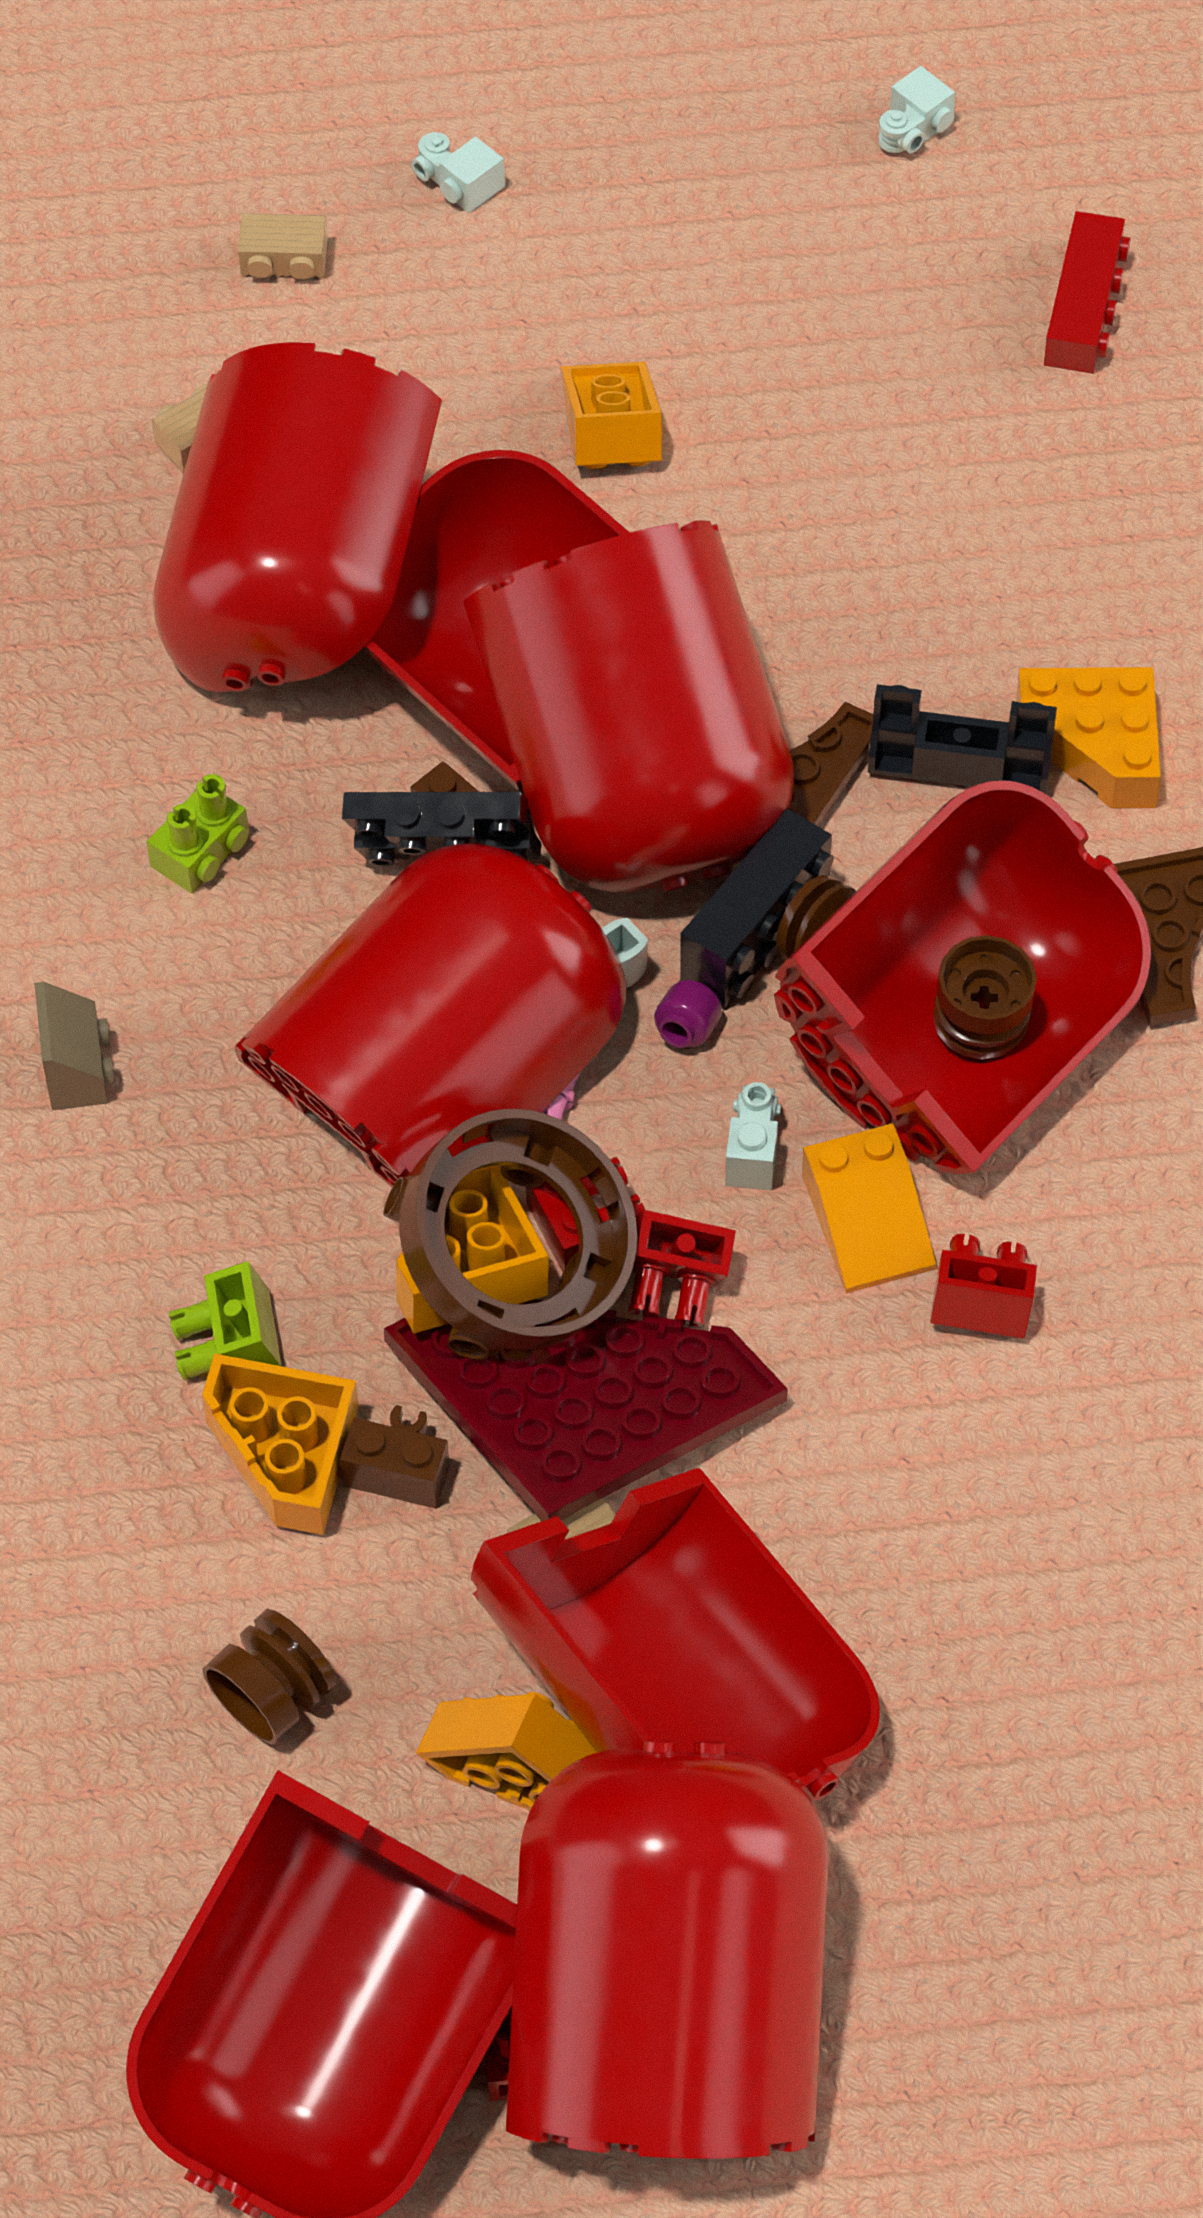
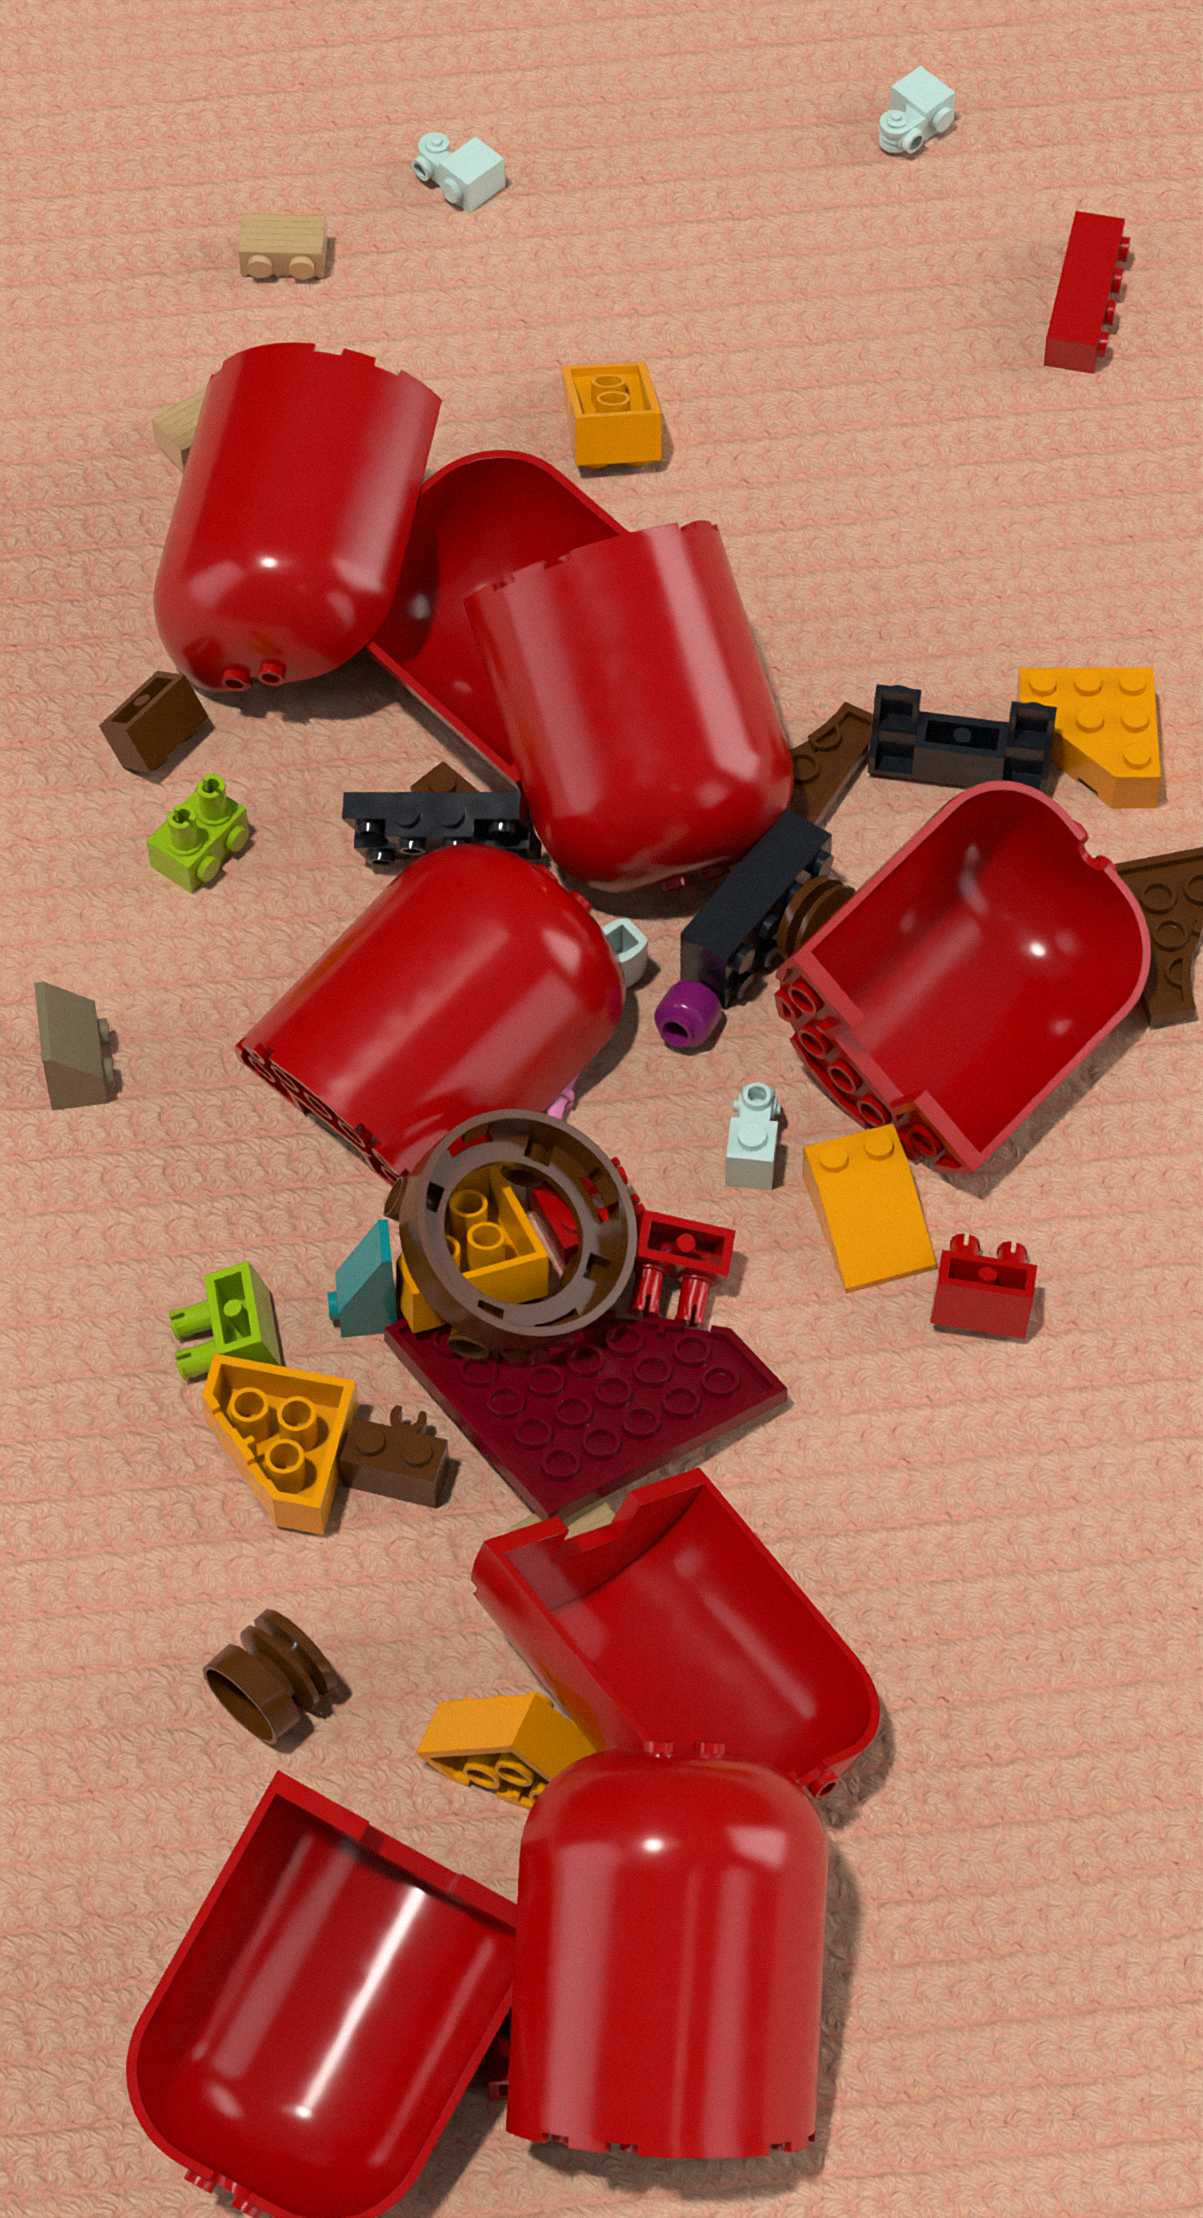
(154, 721): none -> reddish brown brick
(365, 1286): none -> teal slope
(984, 997): reddish brown wheel -> none

